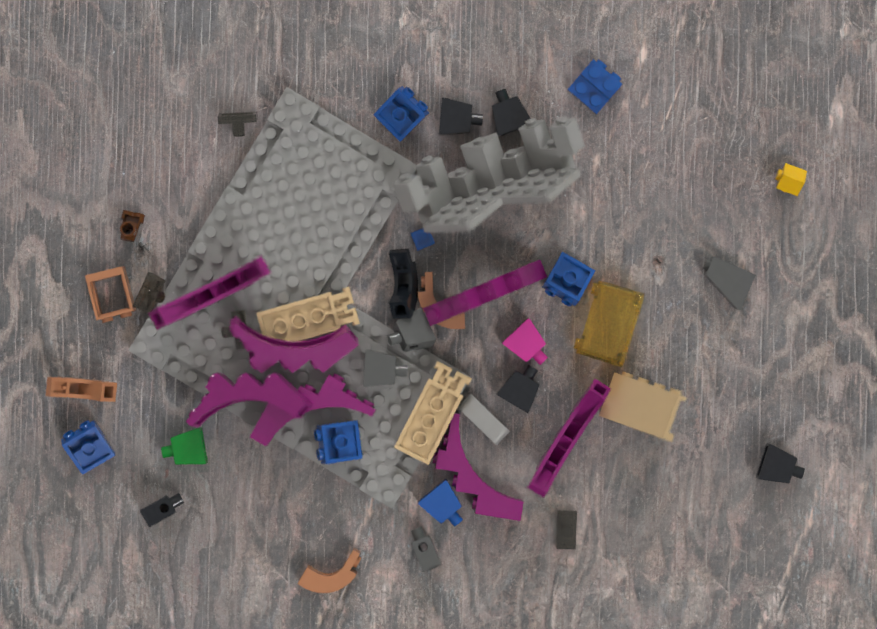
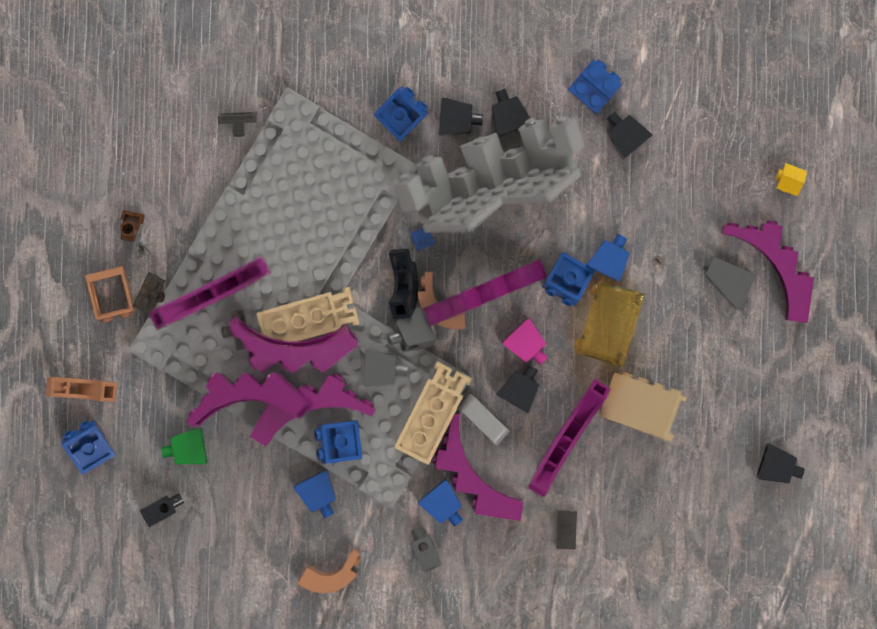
(317, 493): none -> blue torso
(610, 258): none -> blue torso
(626, 134): none -> black torso
(767, 240): none -> magenta arch

